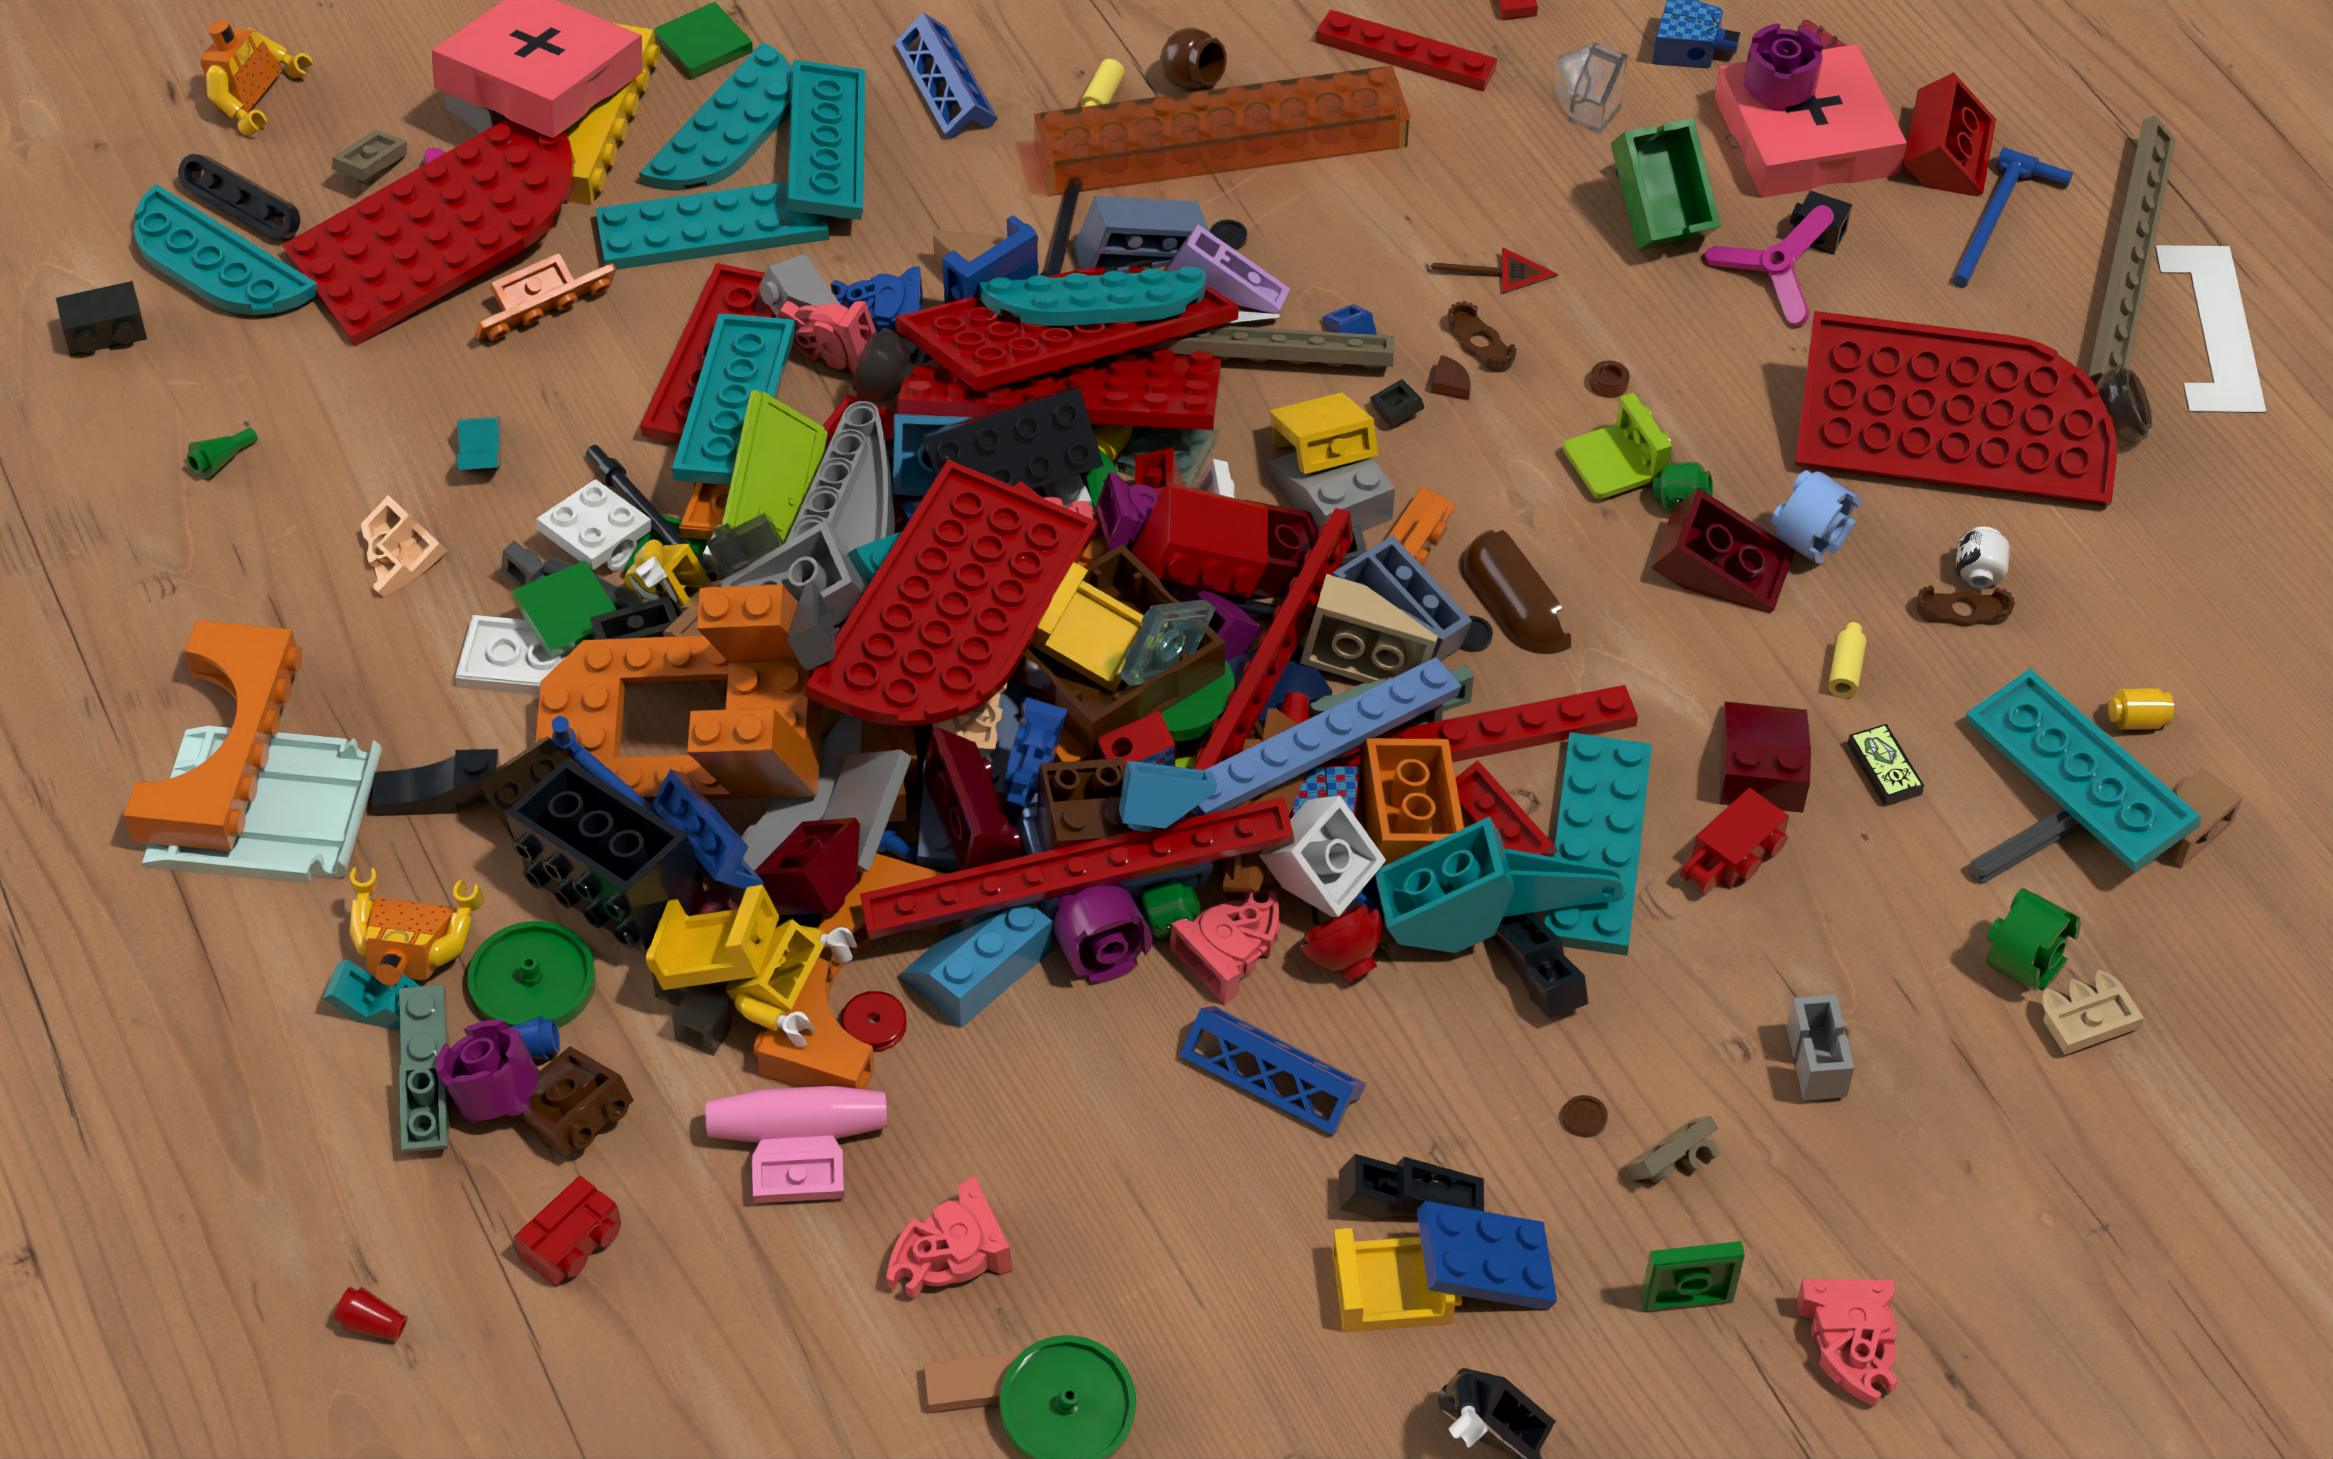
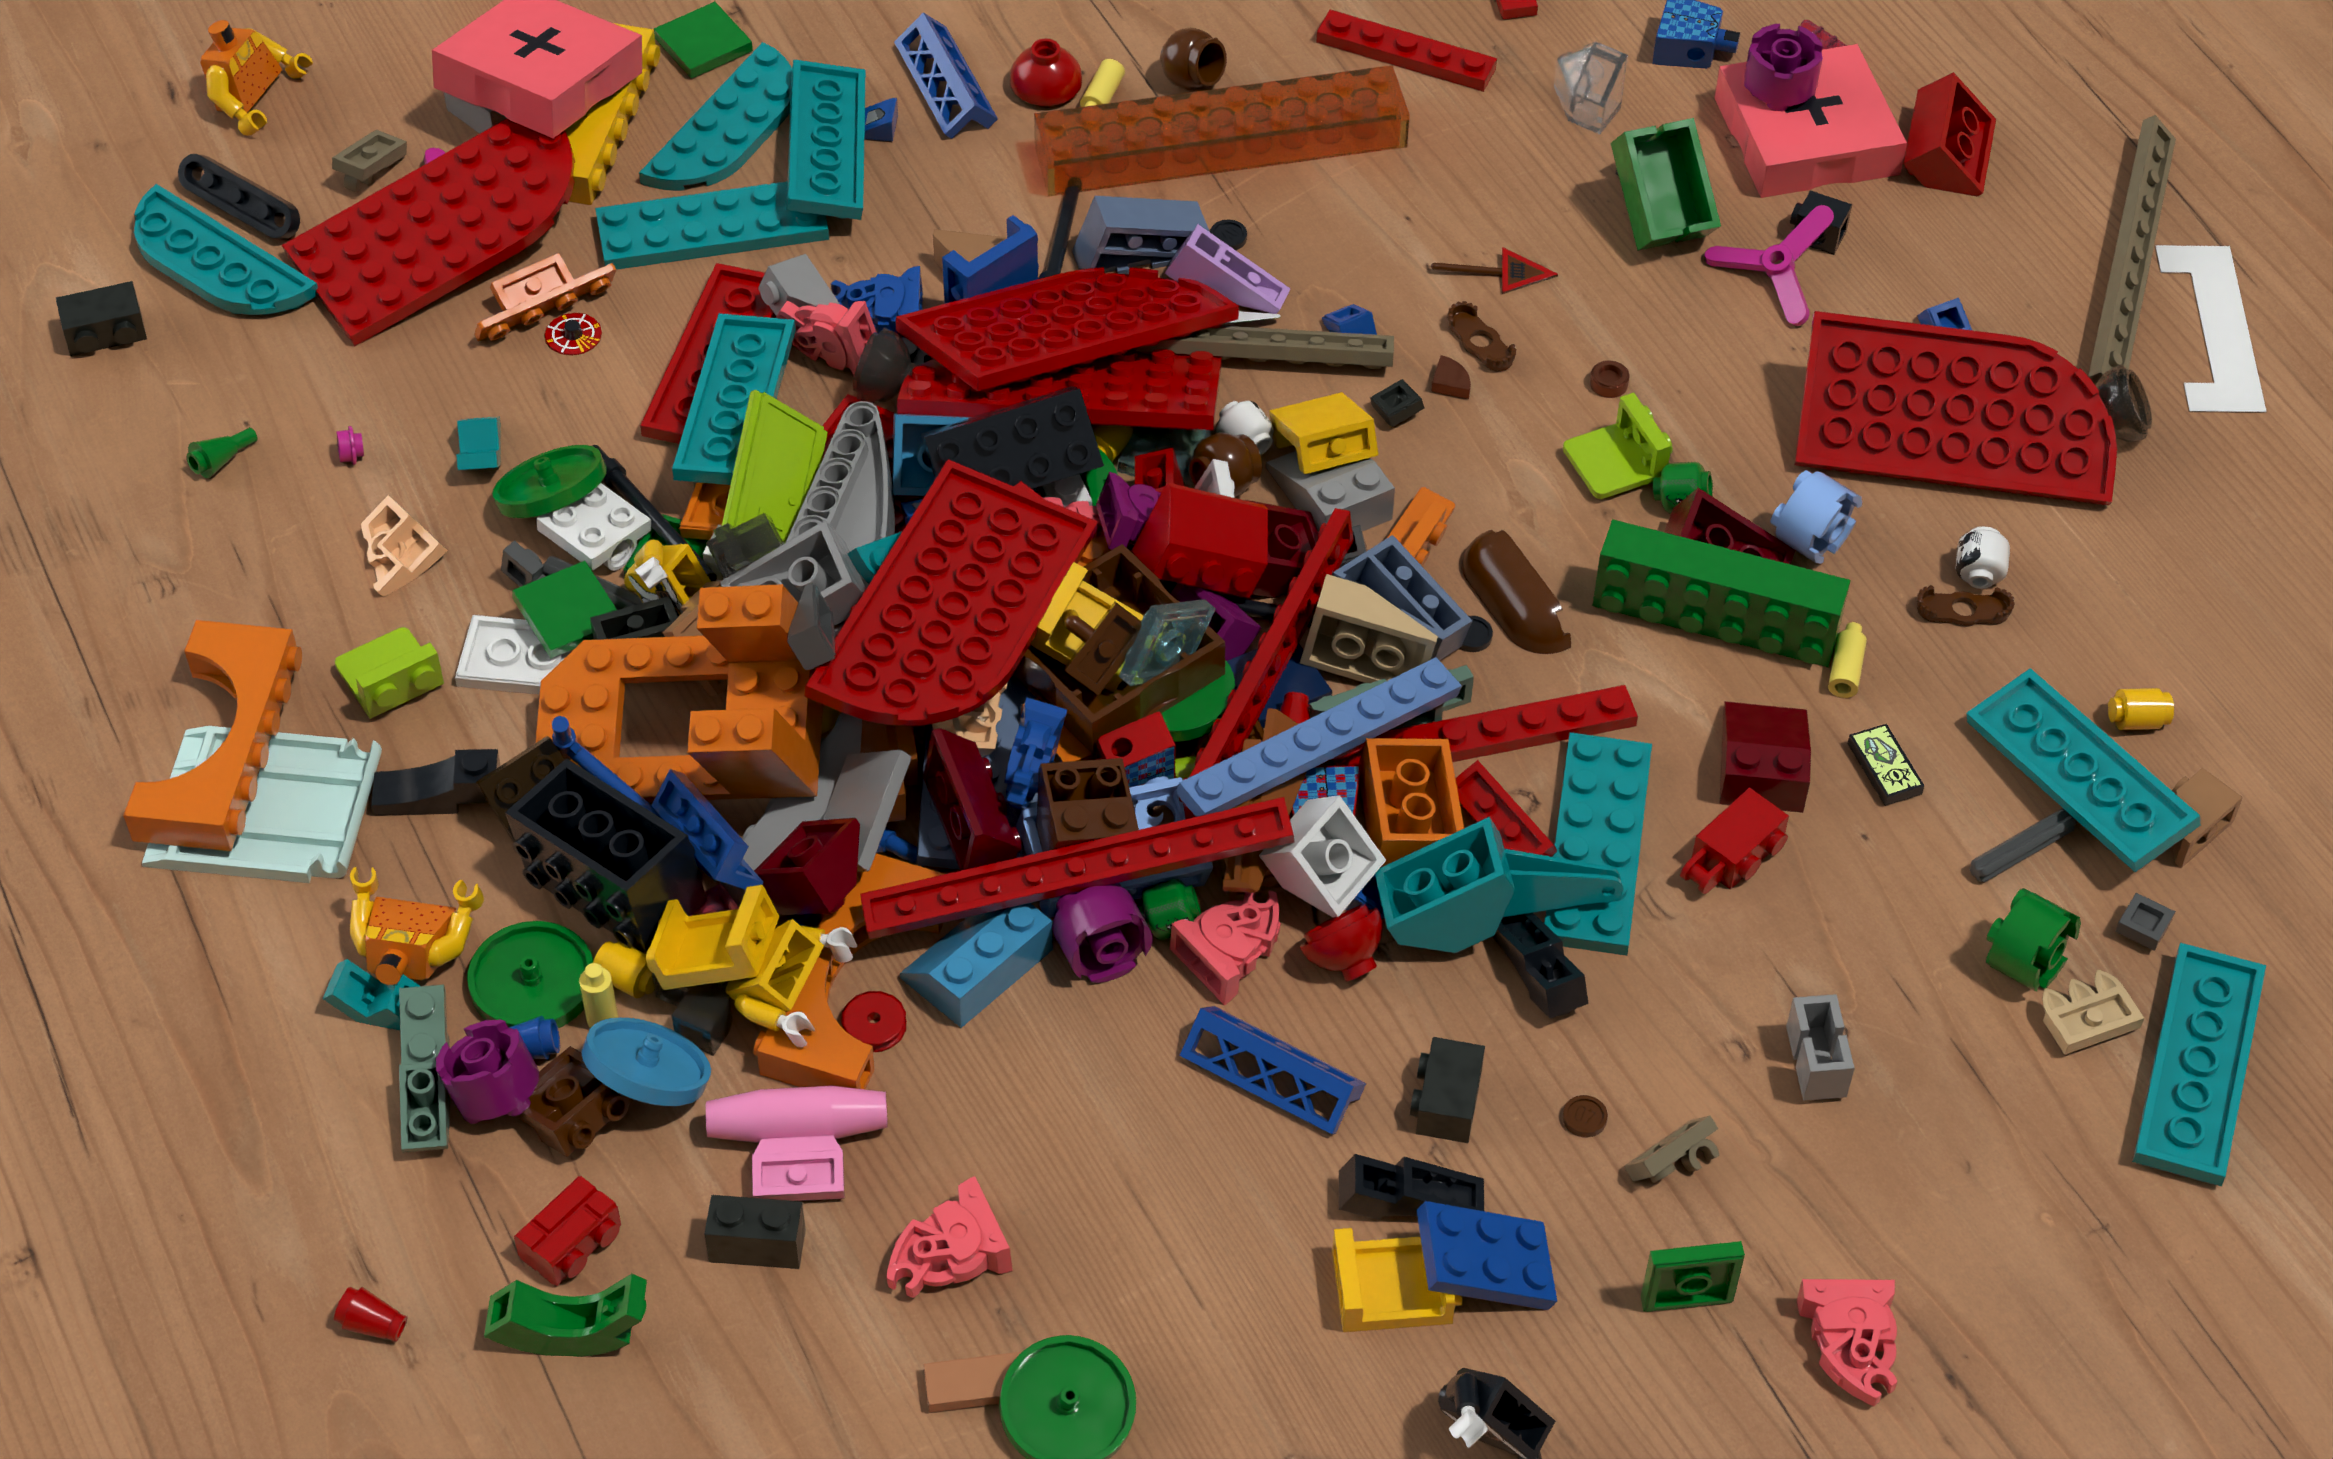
(349, 445): none -> dark pink plate
(390, 671): none -> lime bracket
(549, 481): none -> green piece
(566, 1325): none -> green arch
(573, 334): none -> red piece
(597, 994): none -> light yellow cylinder
(626, 967): none -> yellow brick
(646, 1061): none -> dark azure piece
(755, 1231): none -> pearl dark grey brick
(881, 120): none -> blue slope
(1046, 74): none -> red piece
(1096, 298): teal plate -> none
(1102, 646): none -> reddish brown plate
(1161, 794): dark azure slope -> none
(1237, 450): none -> reddish brown piece
(1249, 420): none -> white head
(1449, 1089): none -> pearl dark grey brick
(1720, 593): none -> green brick
(1947, 314): none -> blue slope
(2014, 165): blue bar -> none
(2145, 921): none -> dark grey plate
(2200, 1064): none -> teal plate

